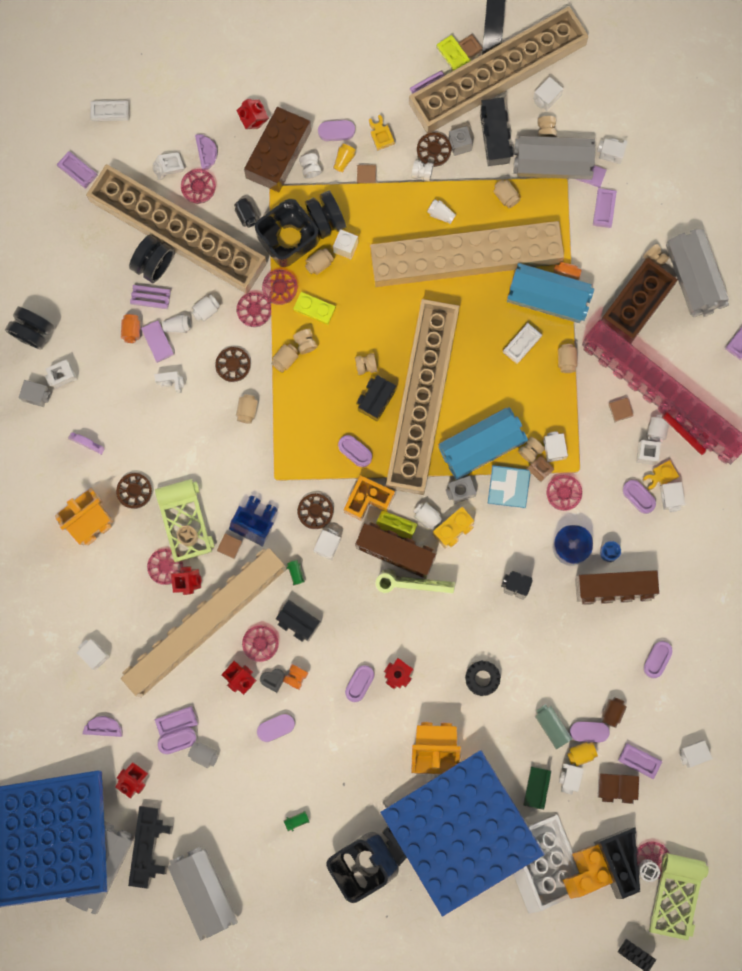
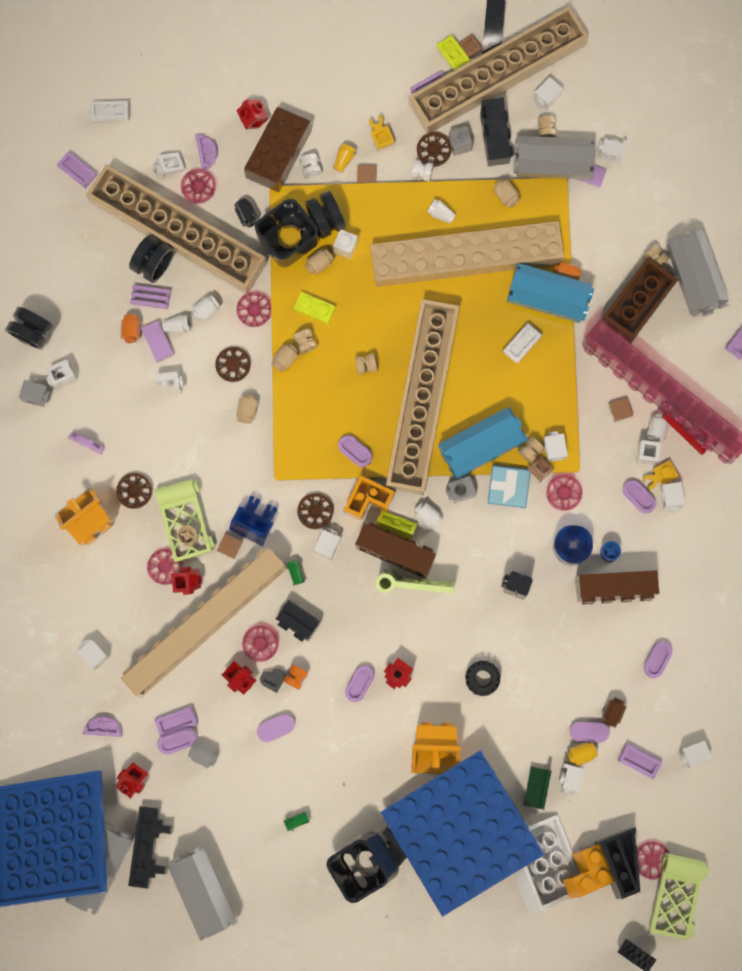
(279, 287): wheel -> none
(336, 130): lavender tile -> none
(376, 398): black brick -> none
(453, 527): yellow brick -> none
(553, 726): sand green brick -> none
(567, 358): tan brick -> none
(604, 208): lavender tile -> none
(618, 787): reddish brown brick -> none
(645, 870): white wheel -> none

